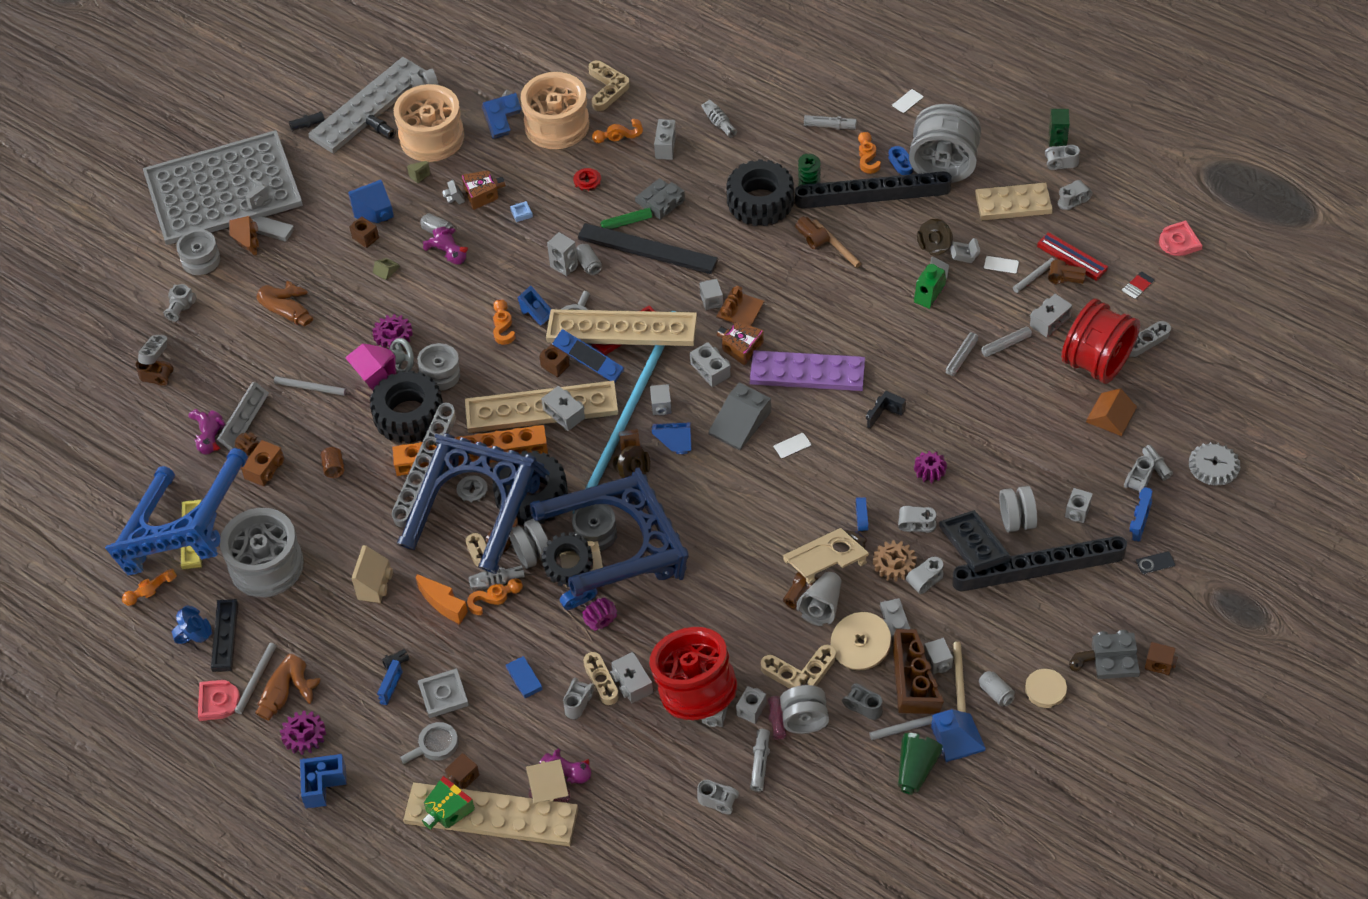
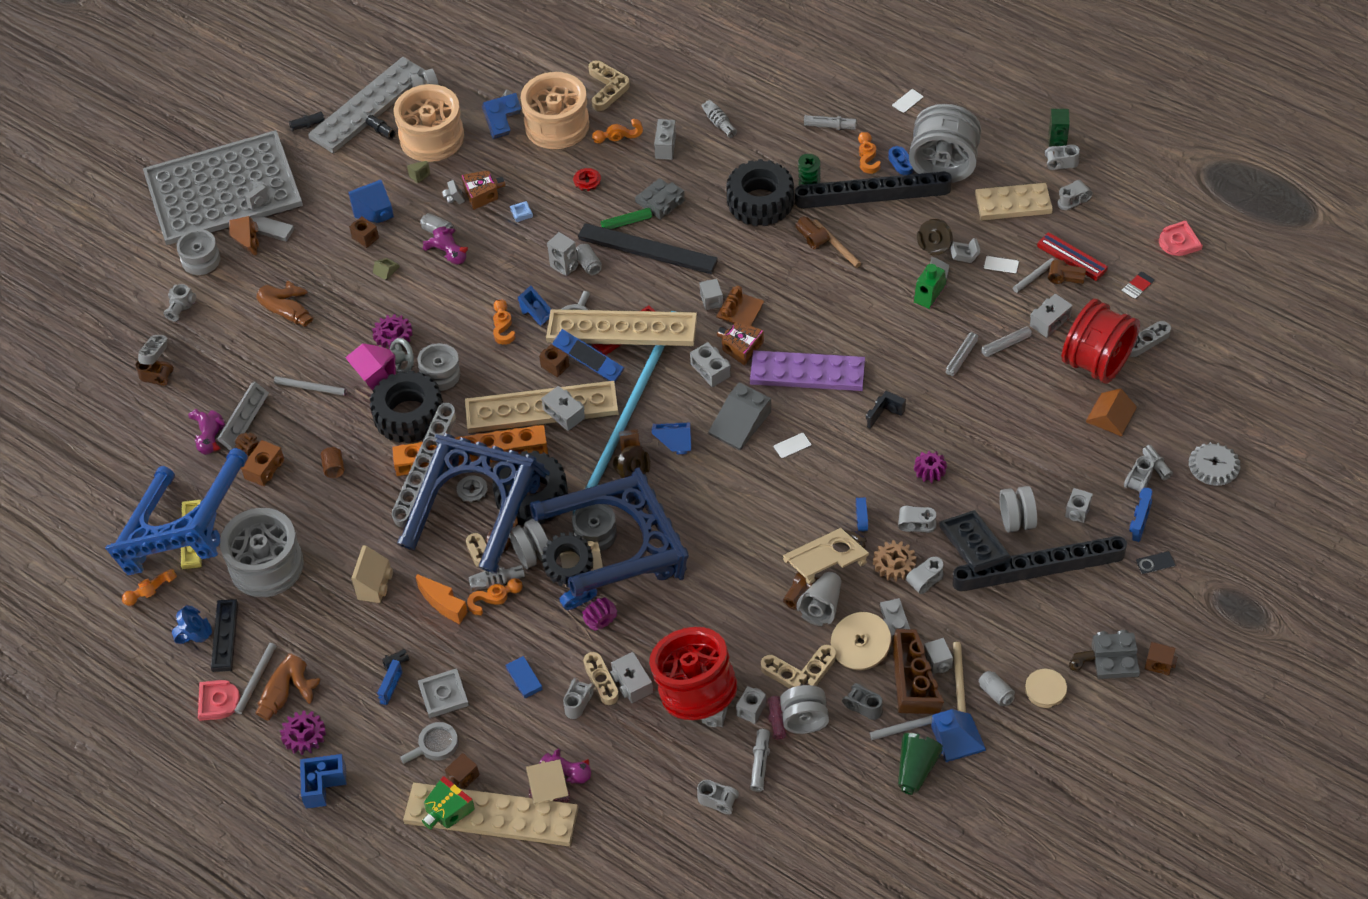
(660, 399): light grey brick -> none

